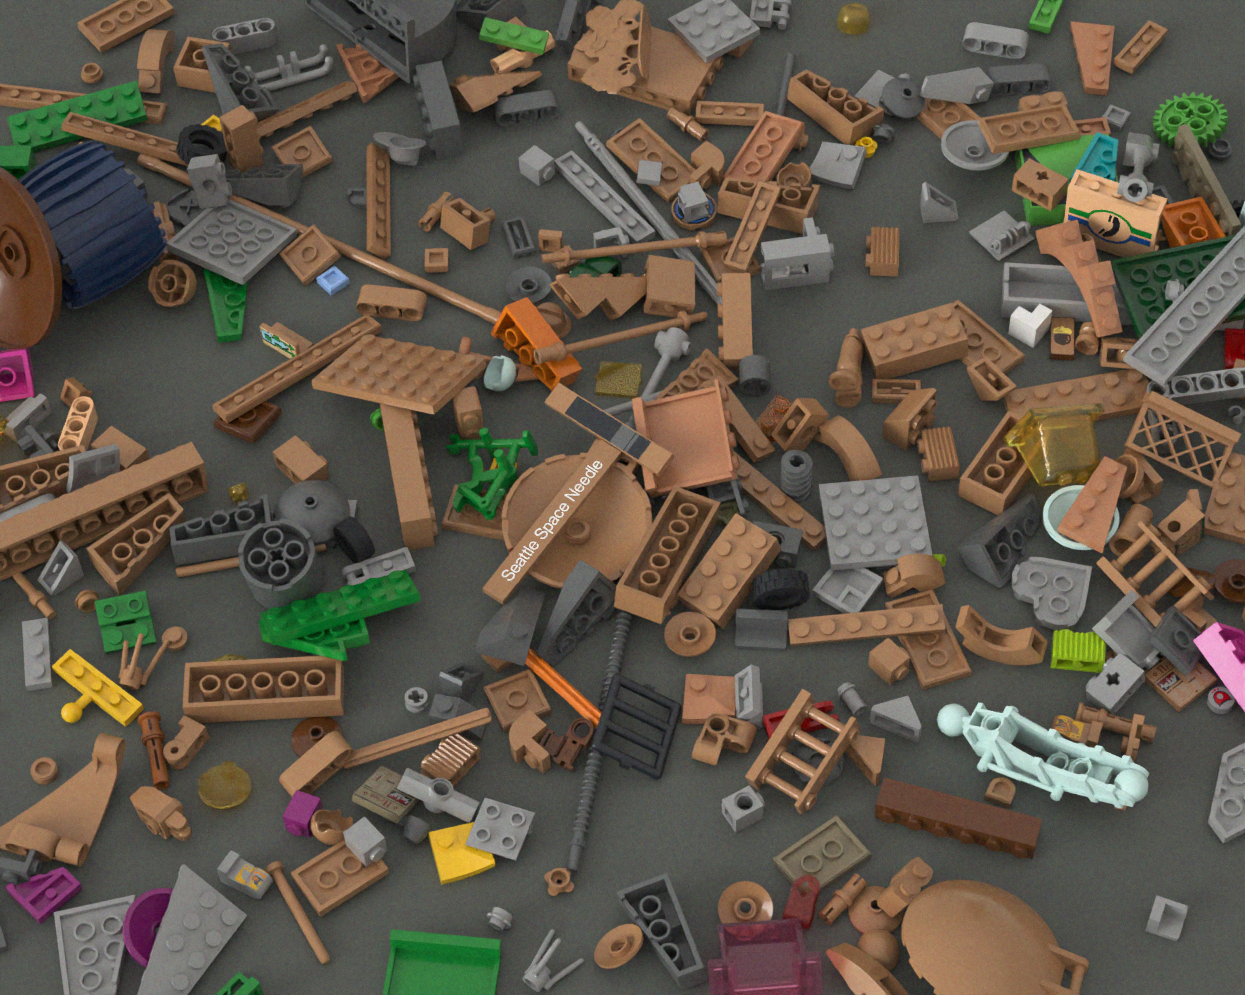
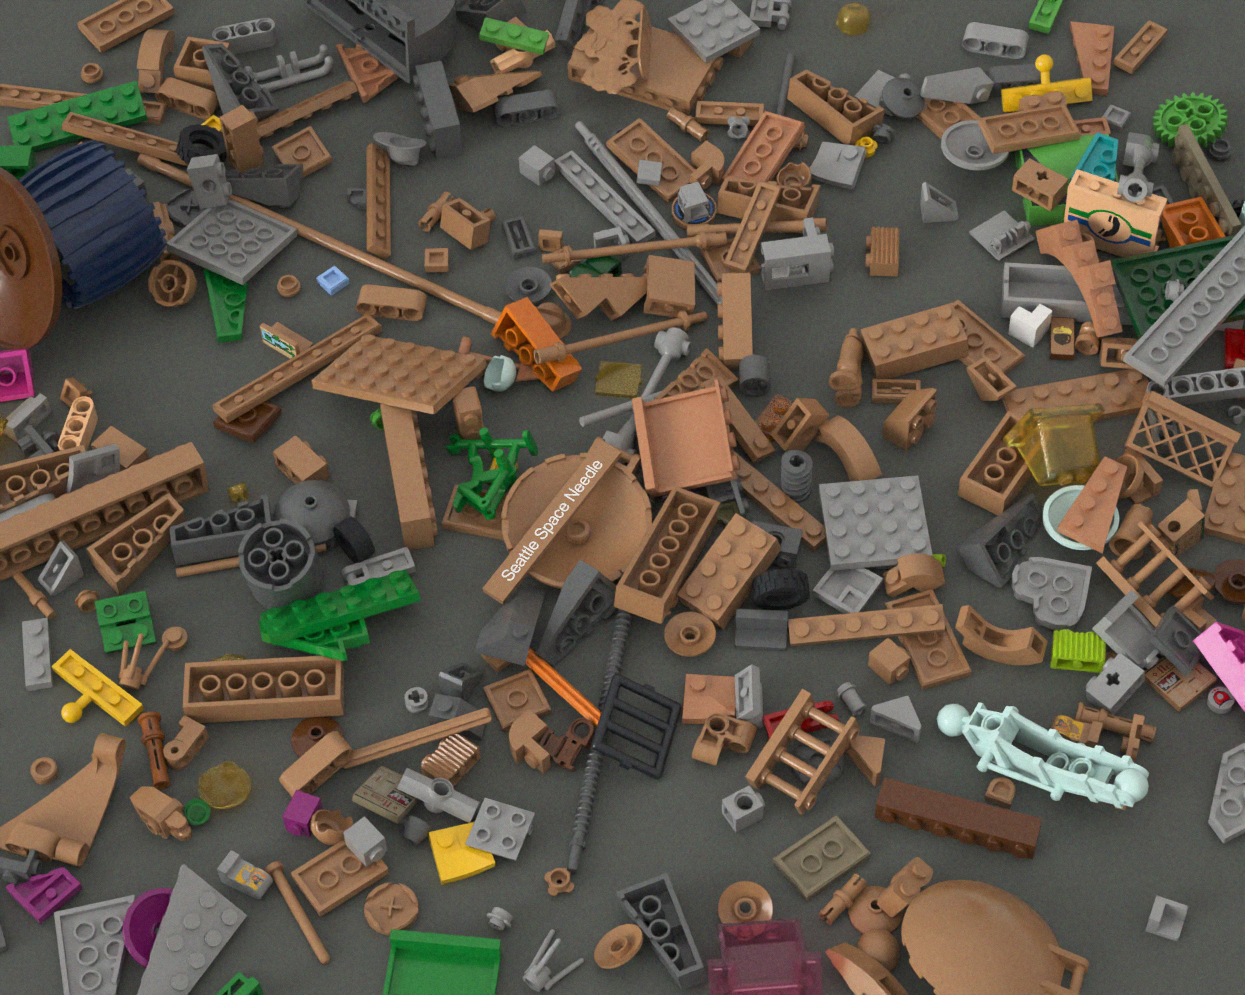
(187, 98): none -> medium nougat beam
(197, 811): none -> green plate
(288, 286): none -> medium nougat plate
(310, 255): medium nougat plate -> none
(391, 907): none -> medium nougat tile
(609, 429): tile -> none
(734, 132): none -> light grey plate
(772, 227): none -> medium nougat piece
(802, 905): clear red piece -> none
(939, 454): medium nougat brick -> none
(1074, 90): none -> yellow plate

